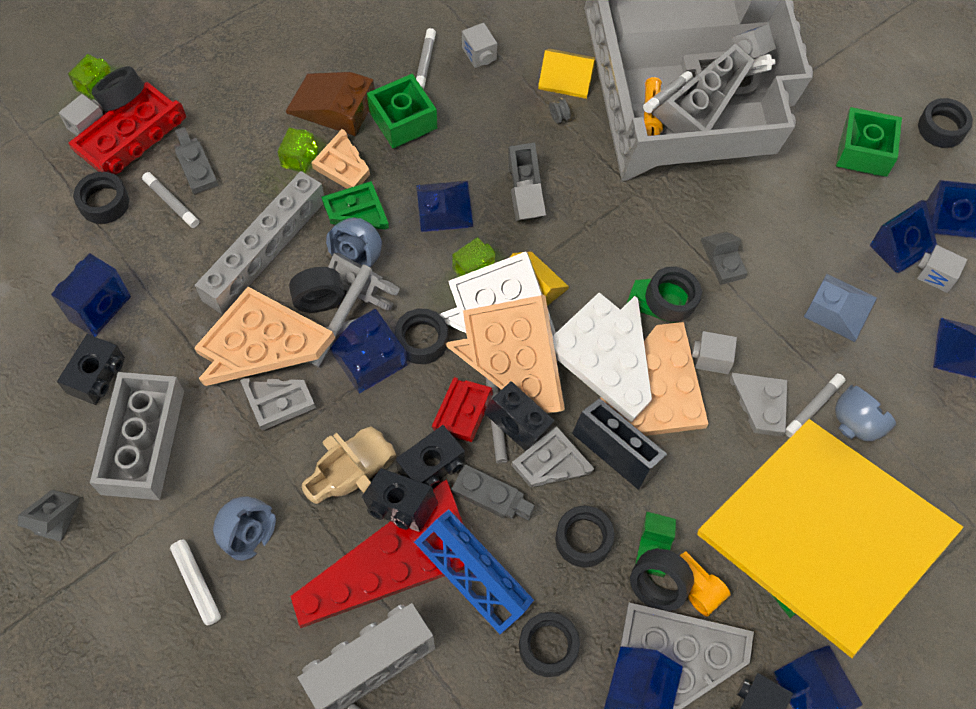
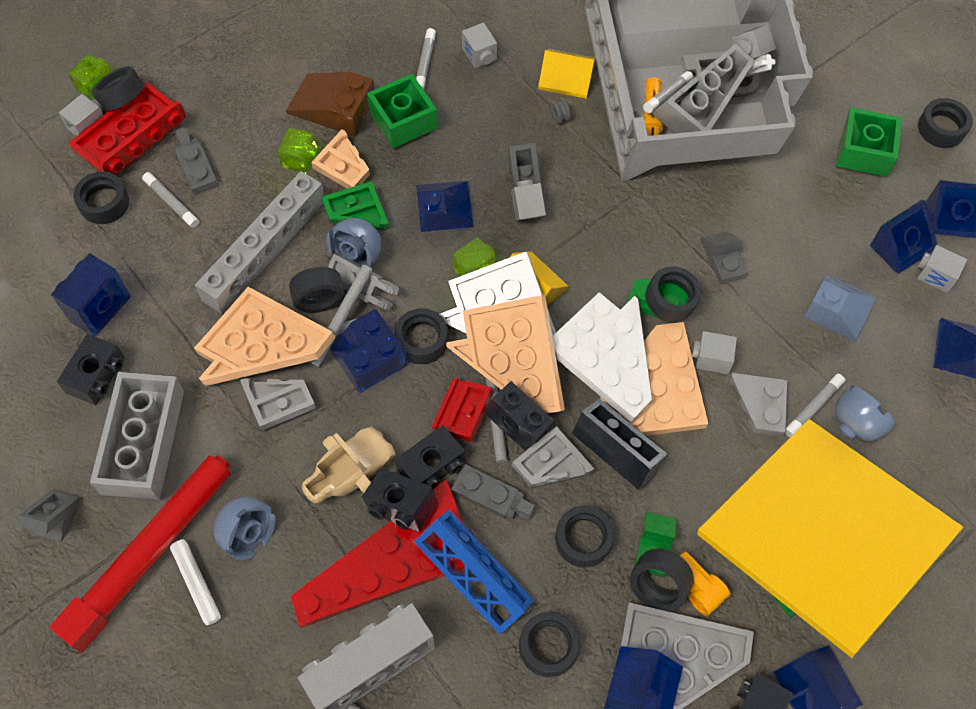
(86, 616): none -> red brick

